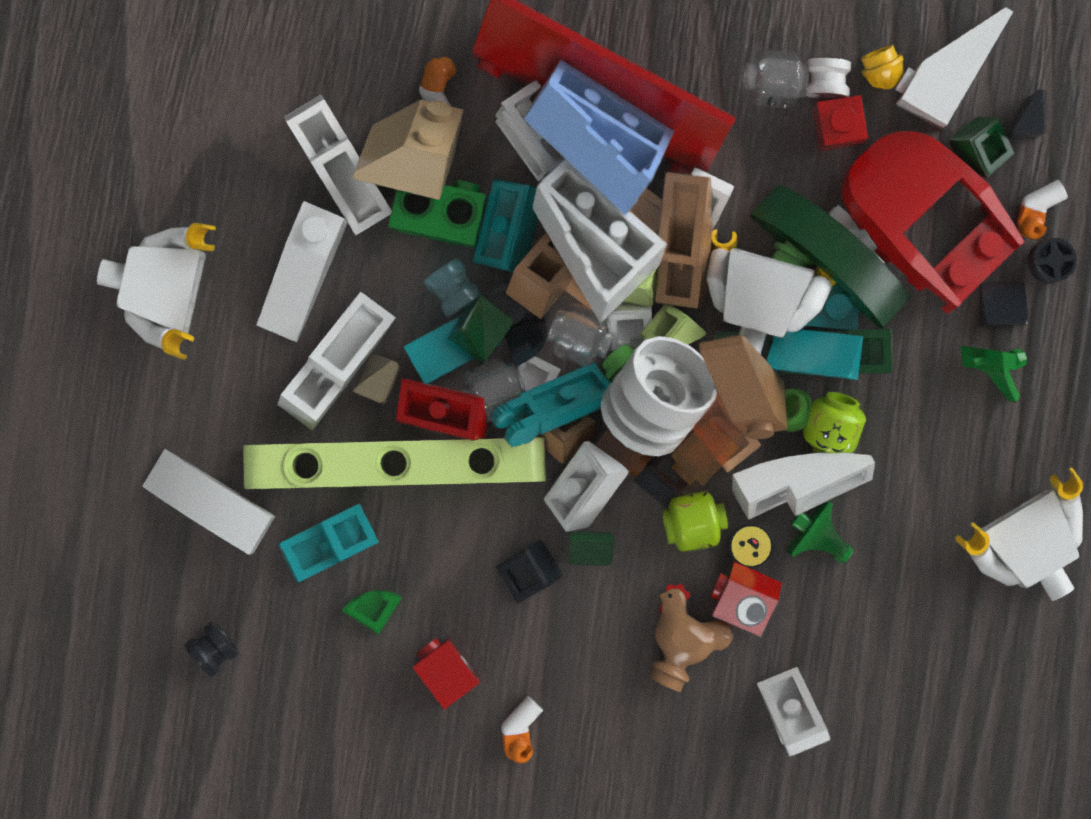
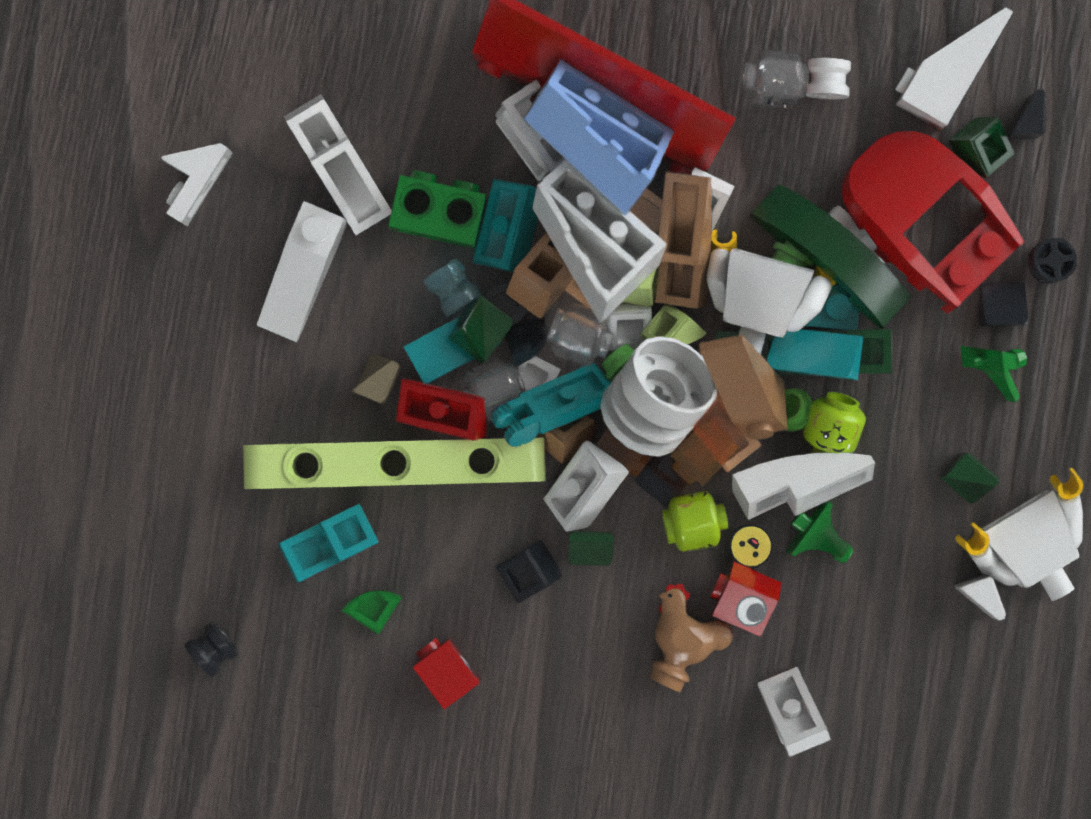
(160, 284): white torso -> none
(203, 168): none -> white slope
(208, 502): white slope -> none
(335, 361): white slope -> none
(412, 149): tan slope -> none
(435, 78): orange arm -> none
(516, 731): arm -> none
(840, 123): red brick -> none
(883, 67): yellow plate -> none
(969, 477): none -> dark green slope
(983, 594): none -> white slope
(1034, 209): arm -> none

